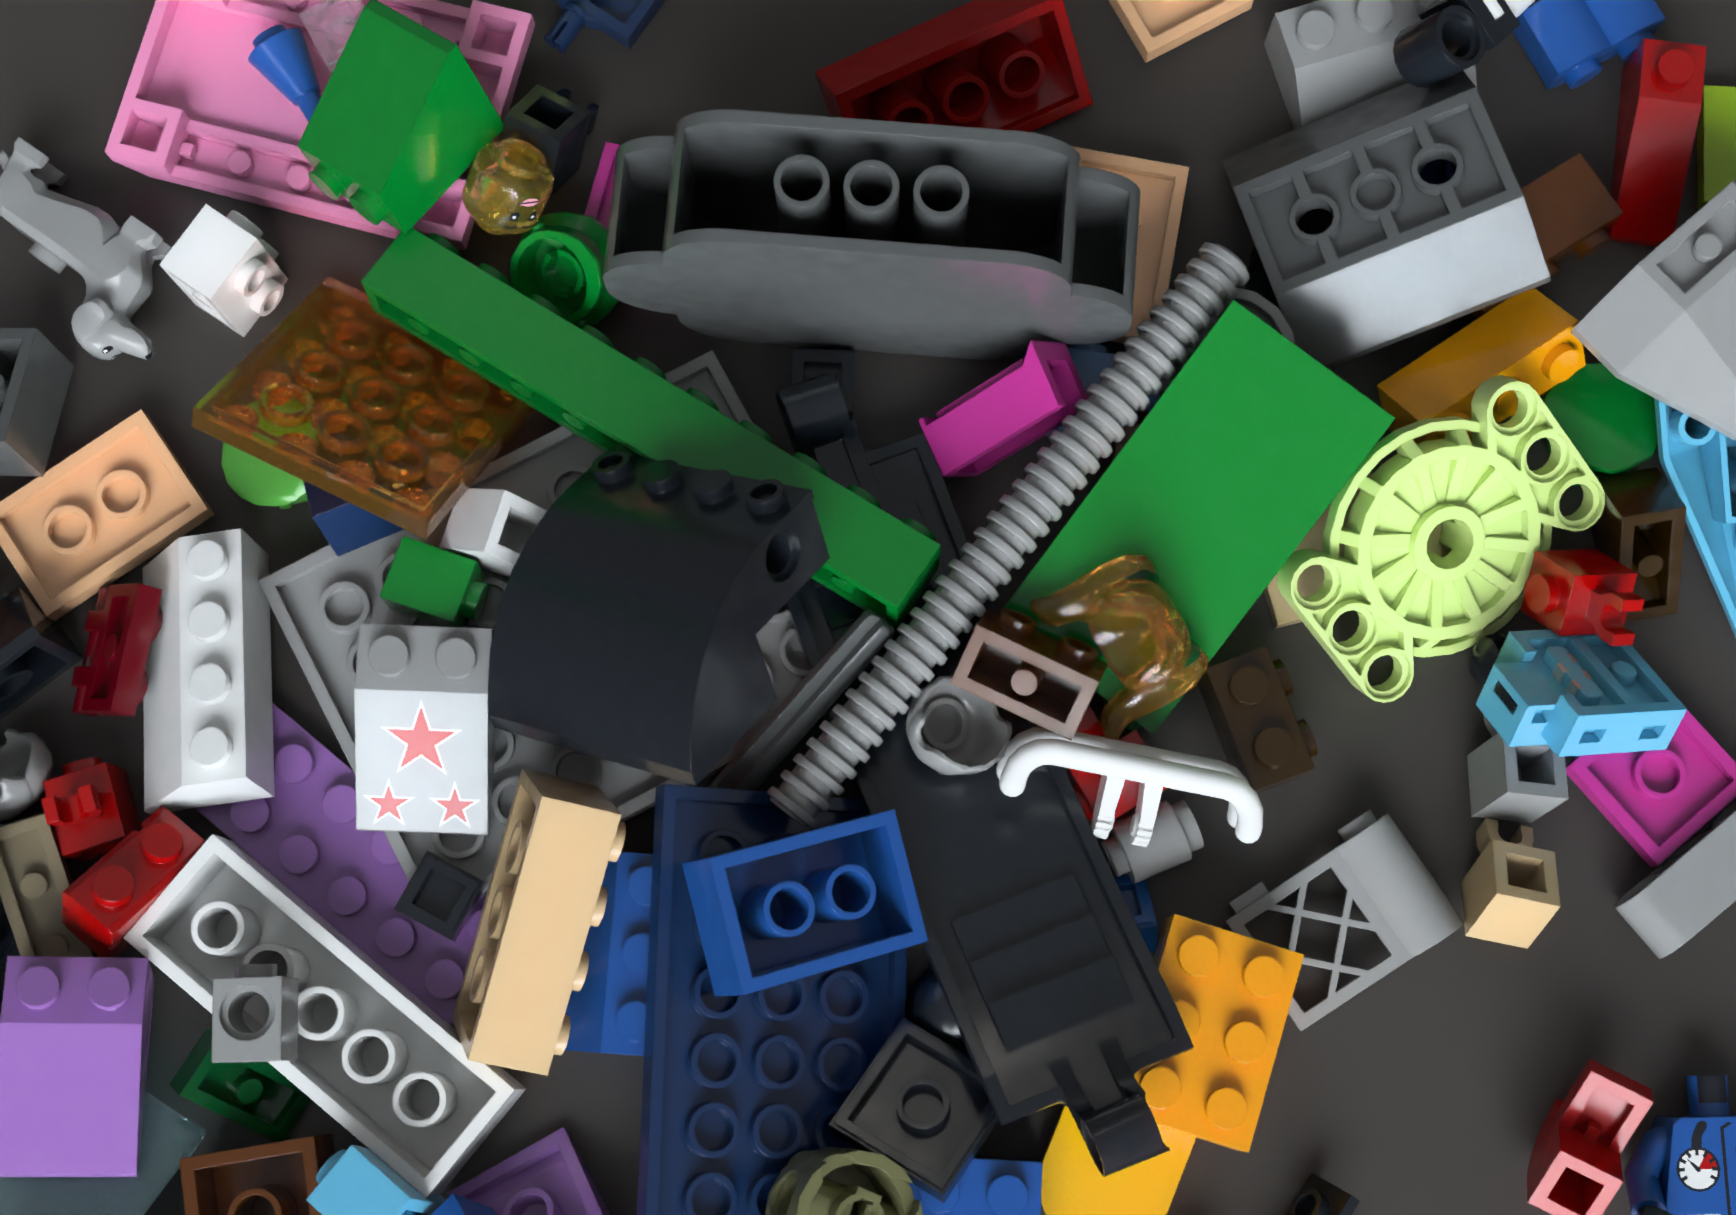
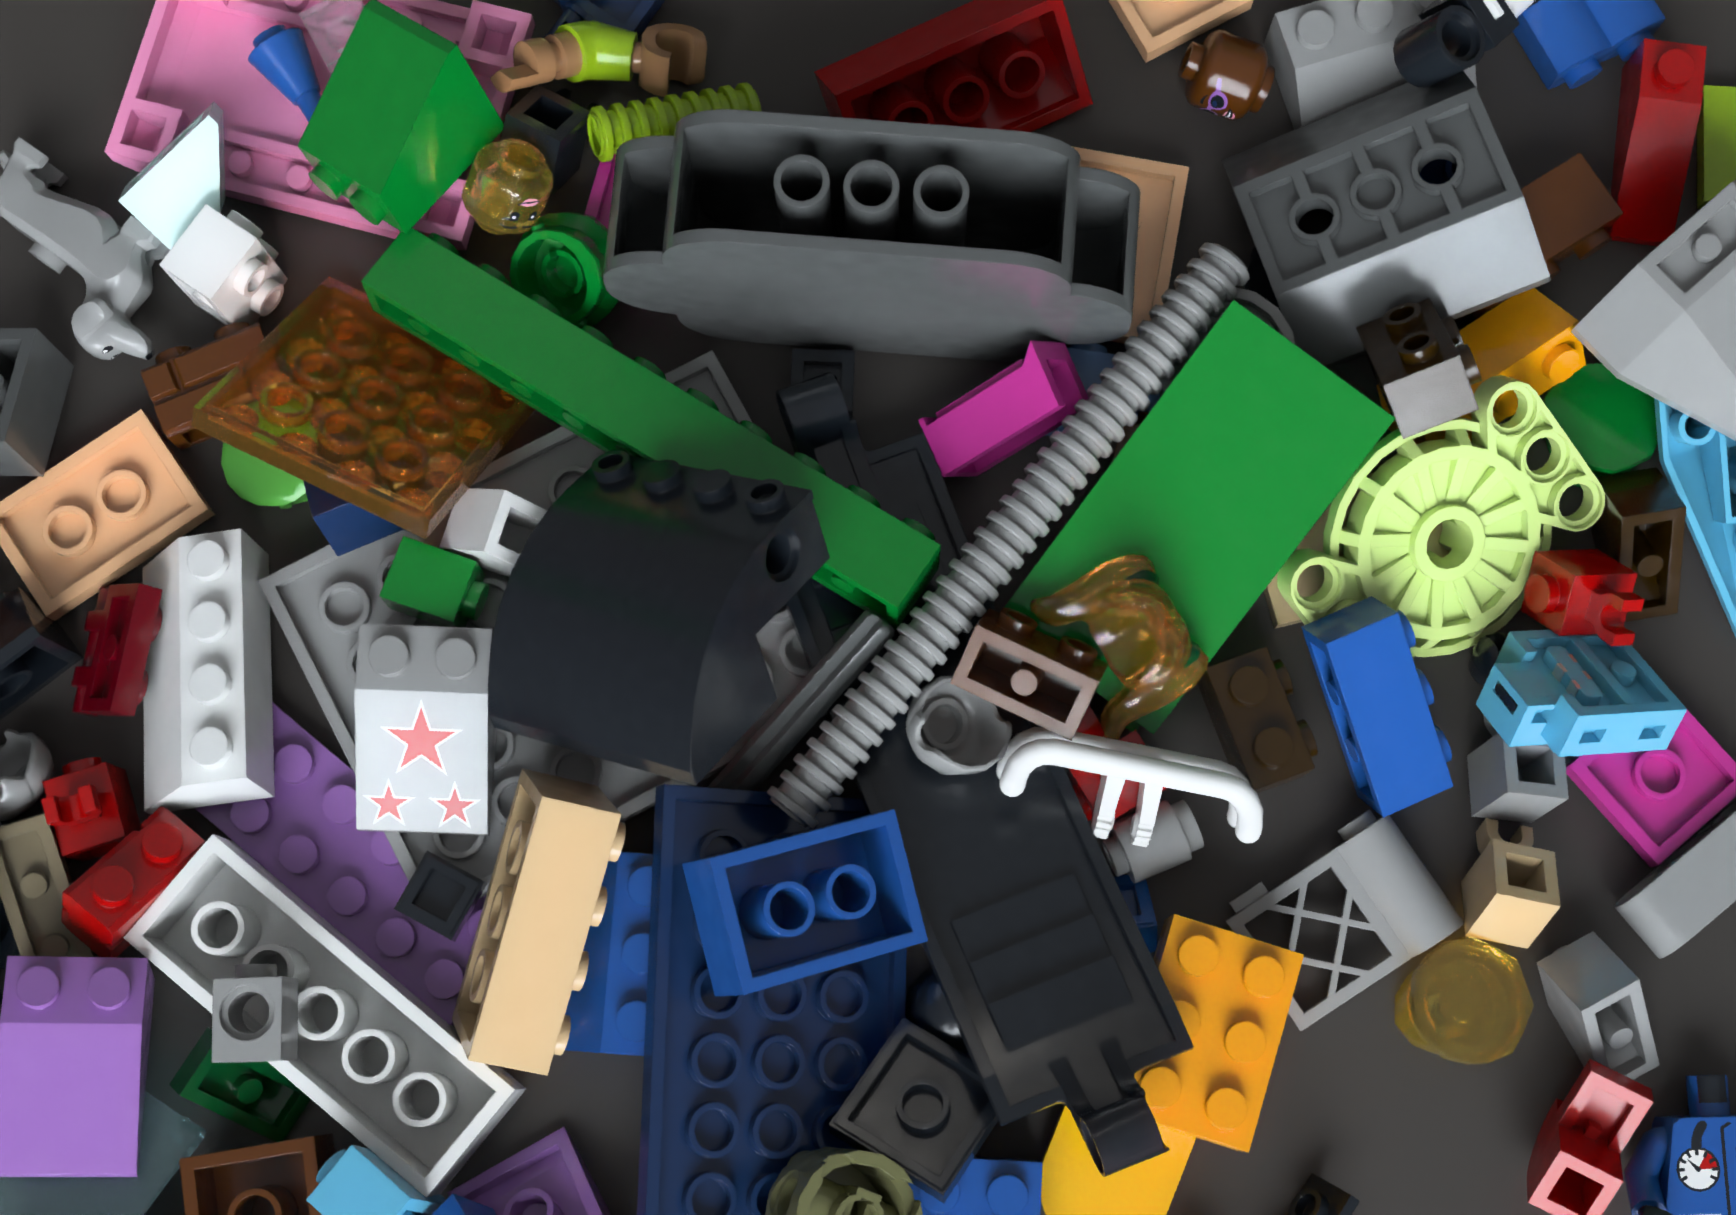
(181, 179): none -> light aqua slope
(188, 374): none -> reddish brown brick
(608, 53): none -> medium nougat piece
(657, 118): none -> lime piece
(1226, 75): none -> reddish brown head
(1379, 705): none -> blue brick
(1420, 366): none -> dark brown brick
(1465, 1002): none -> clear yellow hat
(1599, 1006): none -> light grey slope

